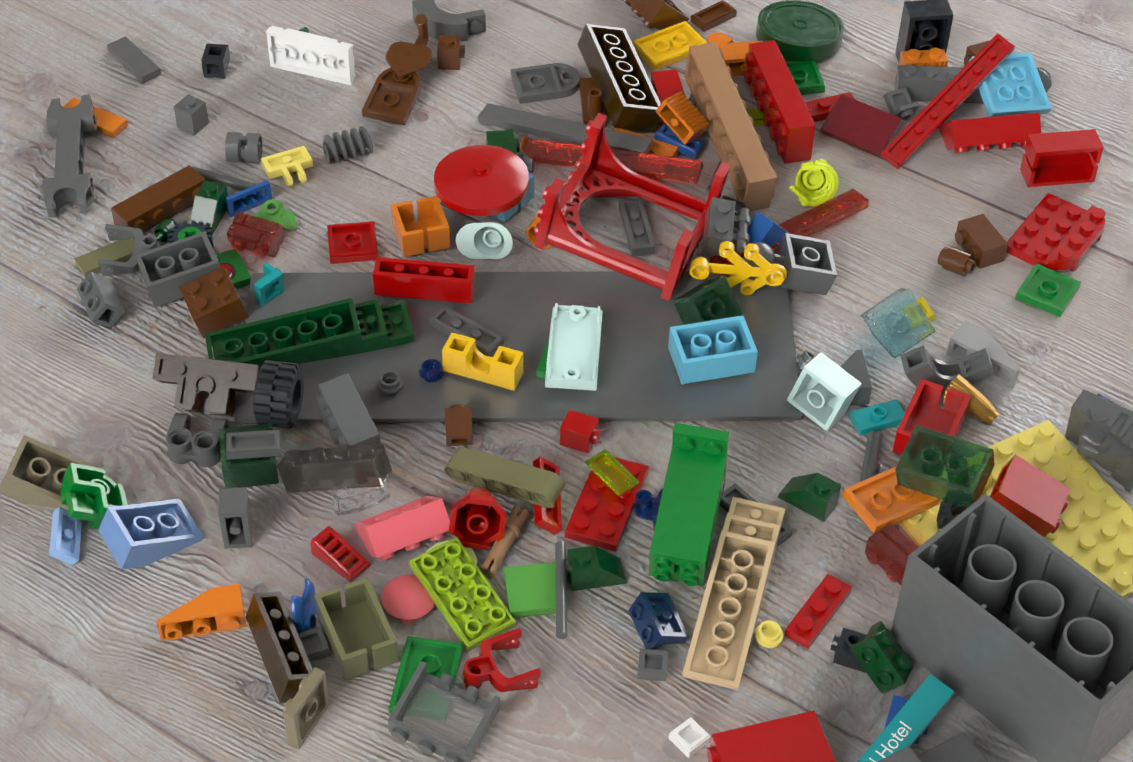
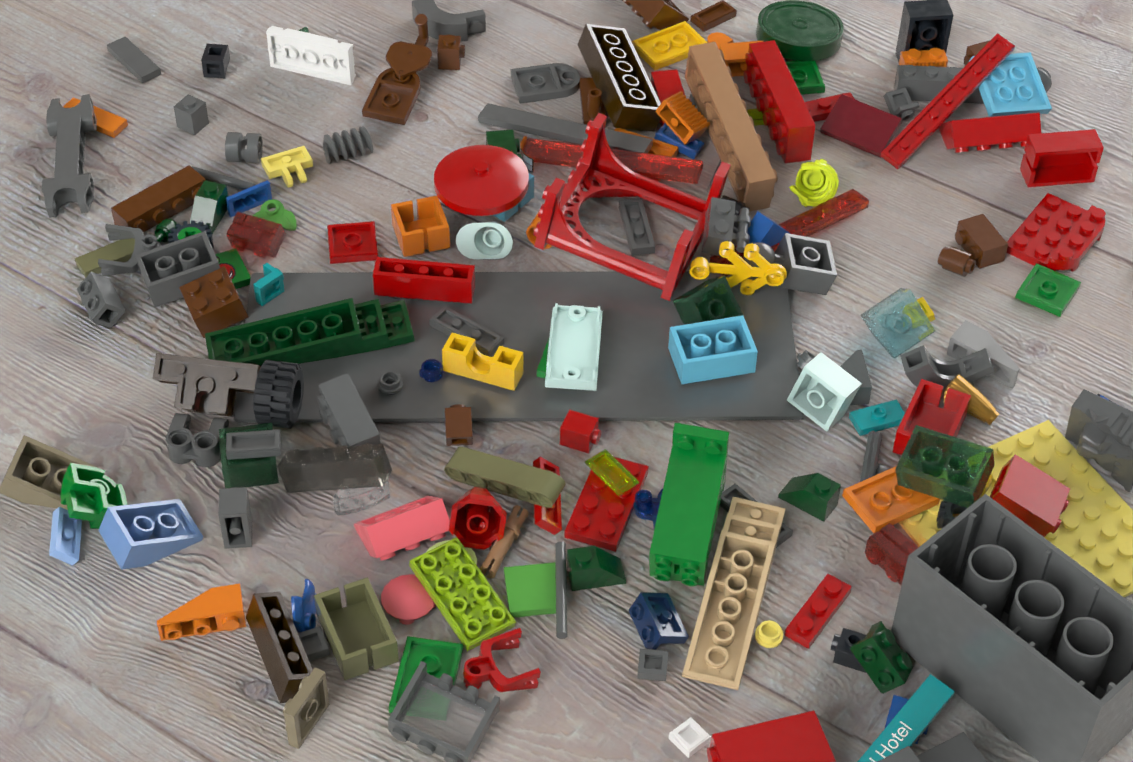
(329, 540): red slope -> none

